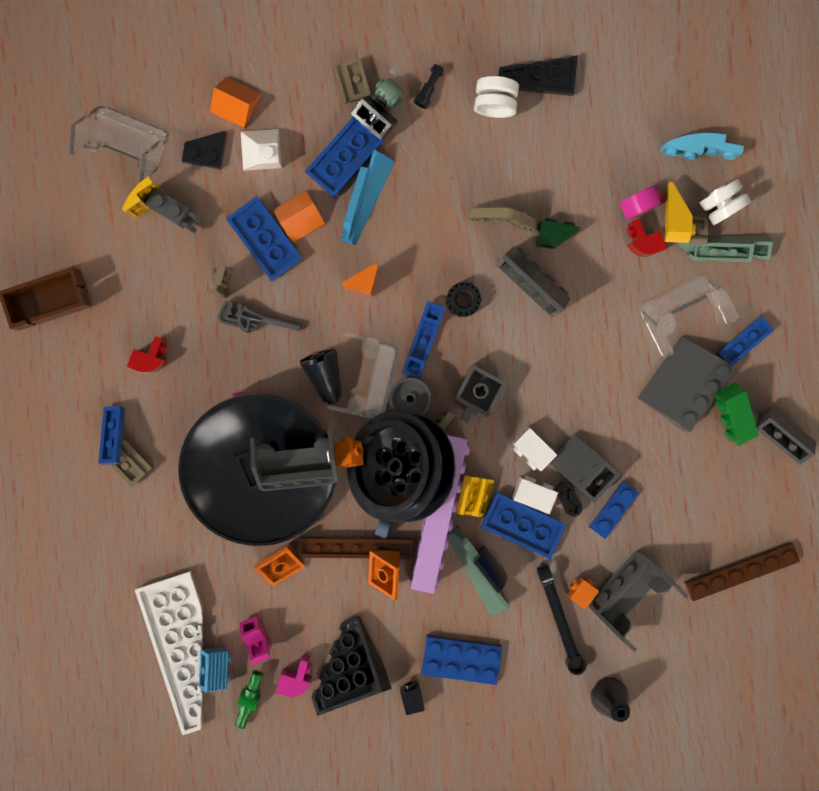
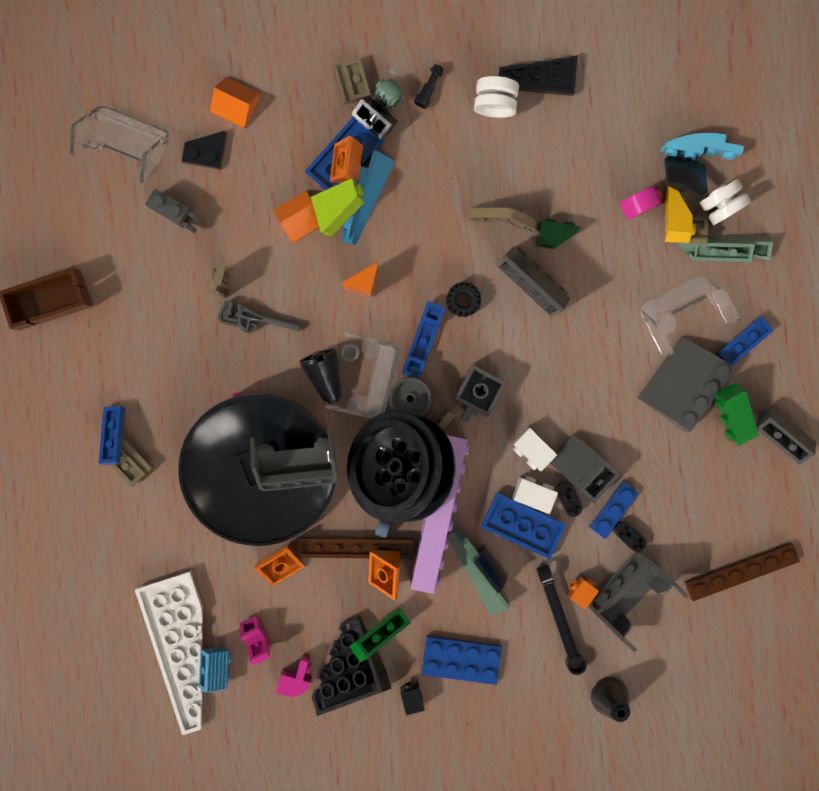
(136, 200): yellow slope -> none
(151, 361): red brick -> none
(248, 699): green pin -> none
(261, 149): white slope -> none
(264, 238): blue plate -> none
(337, 205): none -> lime slope
(346, 160): none -> orange slope
(348, 453): orange brick -> none
(350, 352): none -> light grey tile
(380, 634): none -> green brick
(475, 496): yellow slope -> none
(627, 538): none -> black beam
(644, 245): red brick -> none
(684, 174): none -> black slope

